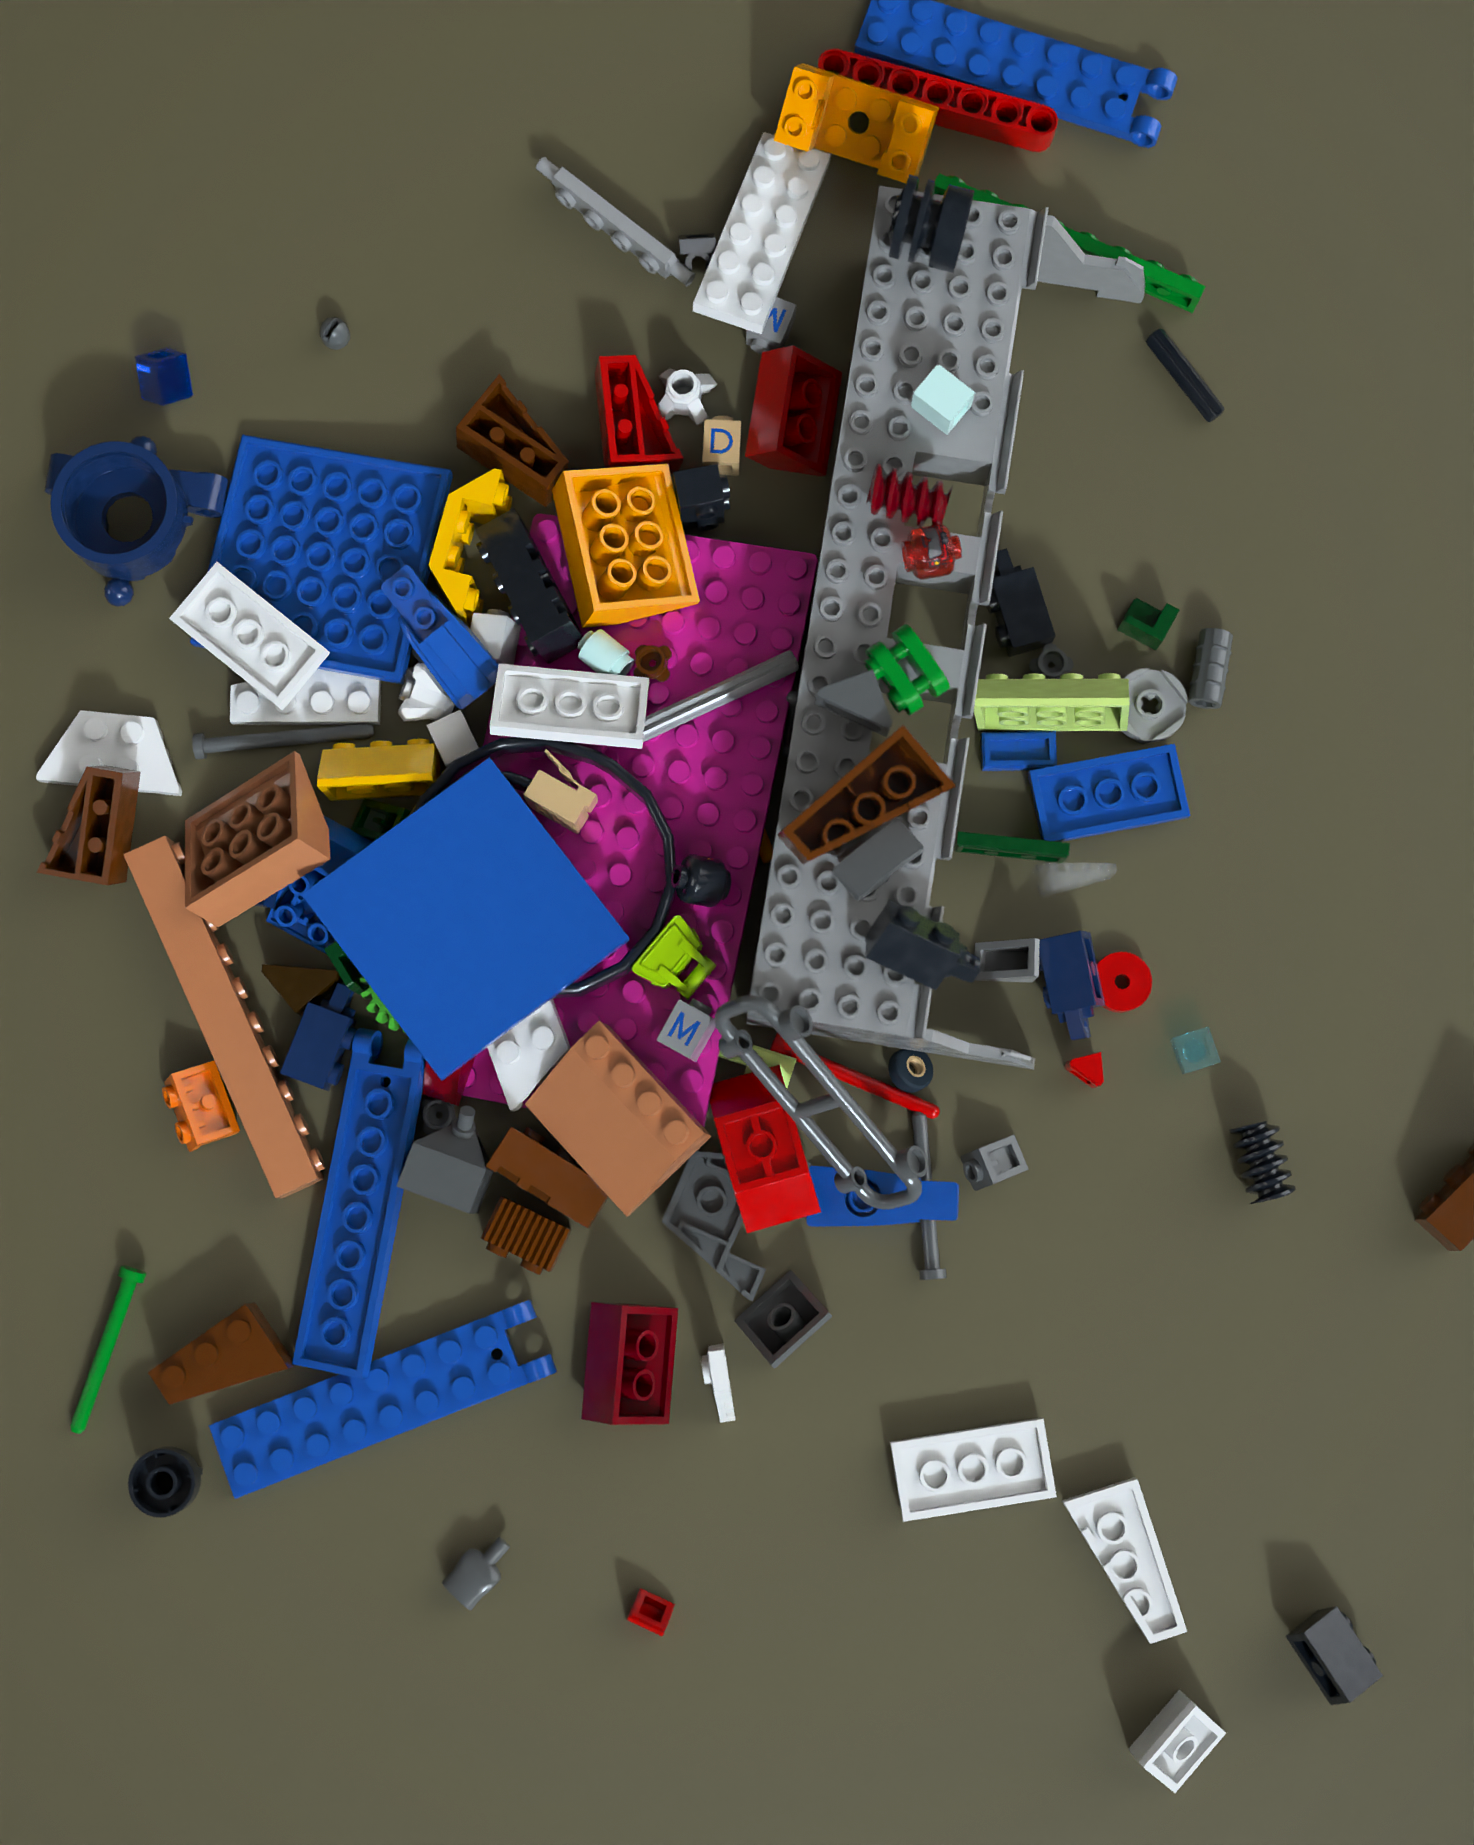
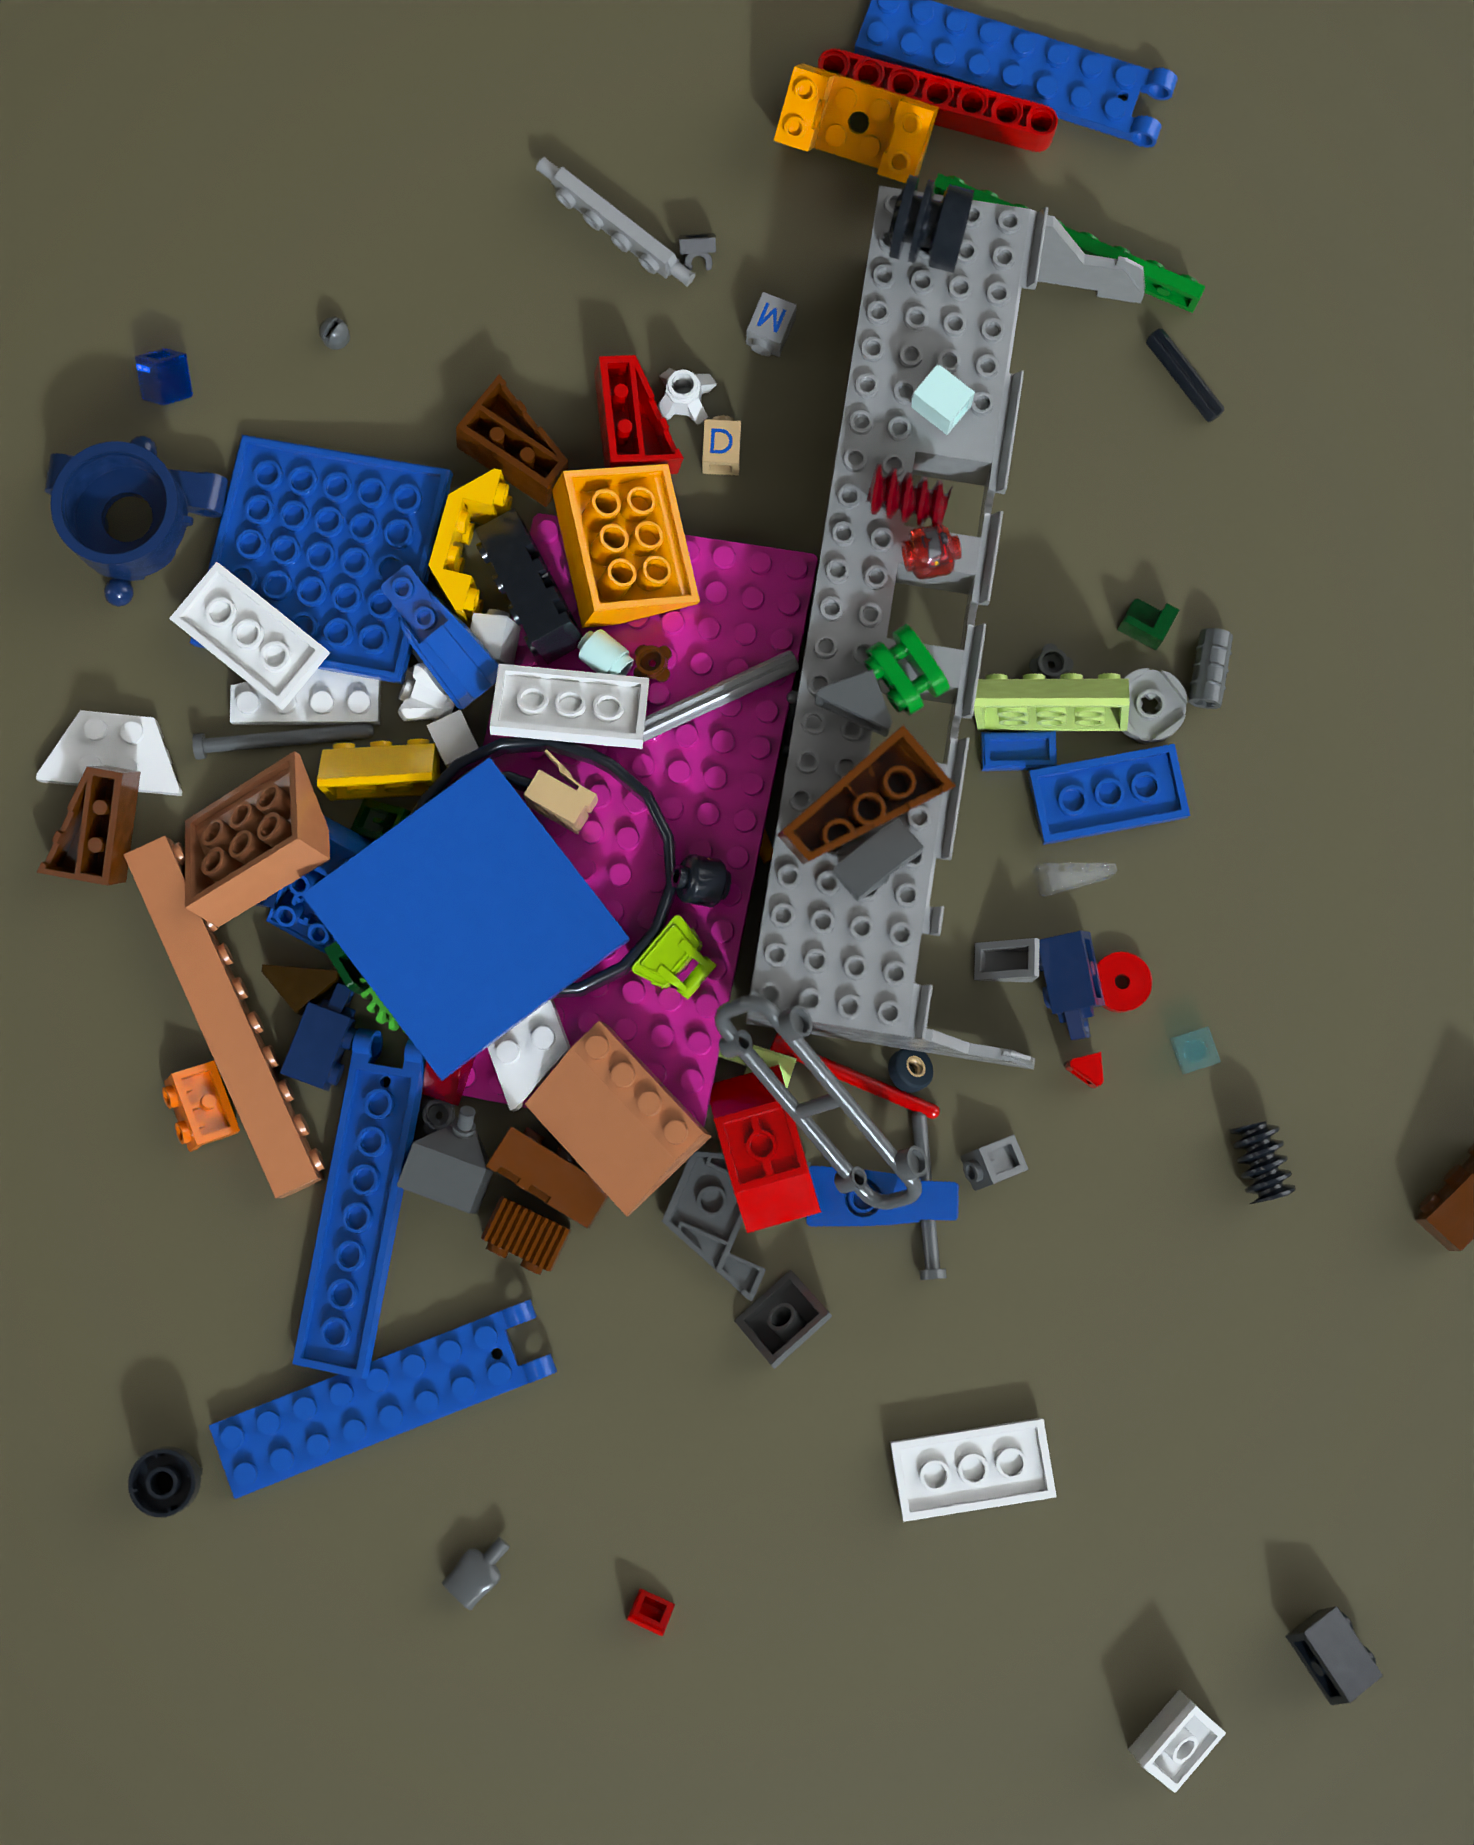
(130, 1278): green bar -> none
(223, 1356): reddish brown wedge -> none
(629, 1364): dark red slope -> none
(688, 1029): light grey brick -> none
(701, 497): black brick -> none
(716, 1372): white wing -> none
(761, 234): white plate -> none
(793, 412): red slope -> none
(918, 947): black hinge -> none
(1011, 847): dark green tile -> none
(1019, 608): black hinge -> none
(1127, 1548): white wing -> none

